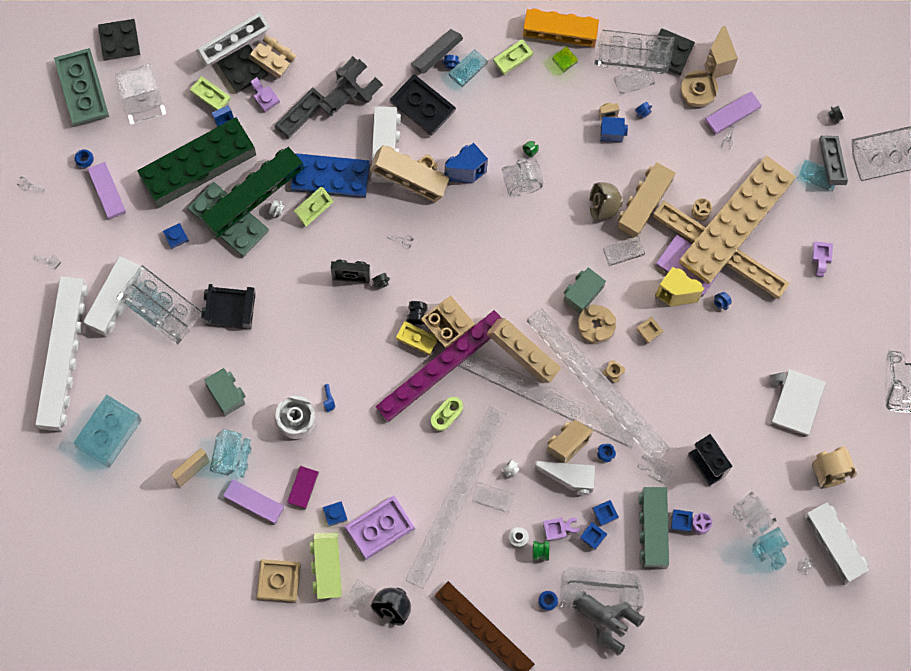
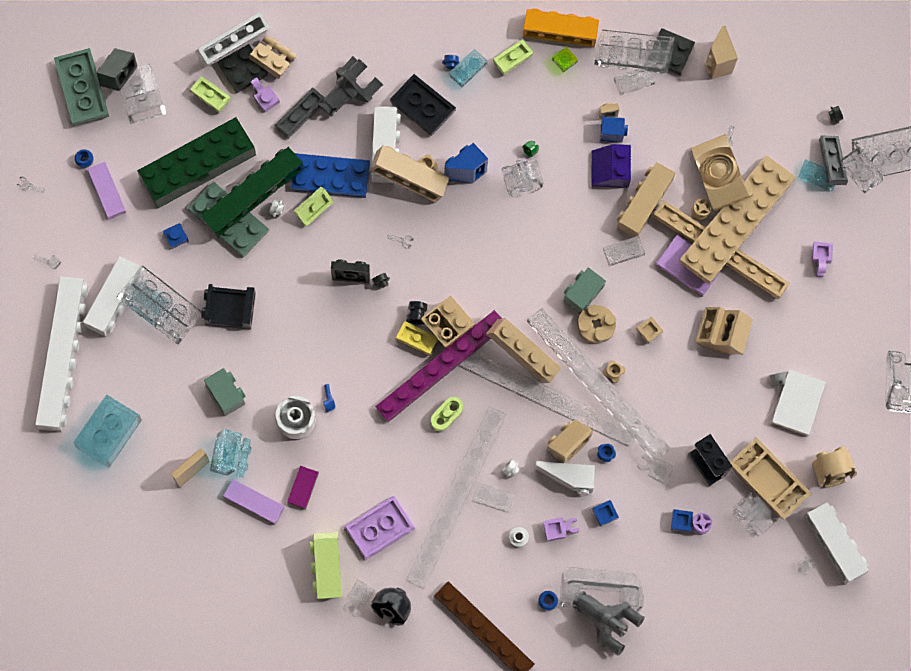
(116, 69): none -> pearl dark grey brick
(119, 39): pearl dark grey plate -> none
(222, 115): blue plate -> none
(278, 580): tan tile -> none
(335, 513): blue plate -> none
(437, 51): dark grey tile -> none
(540, 551): green wheel -> none
(593, 536): blue plate -> none
(605, 200): dark tan cylinder -> none
(611, 166): none -> dark purple slope
(643, 110): blue plate -> none
(654, 527): sand green brick -> none
(679, 289): light yellow slope -> none
(696, 98): tan plate -> none
(715, 321): none -> tan piece
(720, 172): none -> tan slope
(722, 300): blue plate -> none
(733, 113): lavender tile -> none
(769, 479): none -> tan slope
(771, 546): clear light blue brick -> none
(862, 170): none -> clear brick

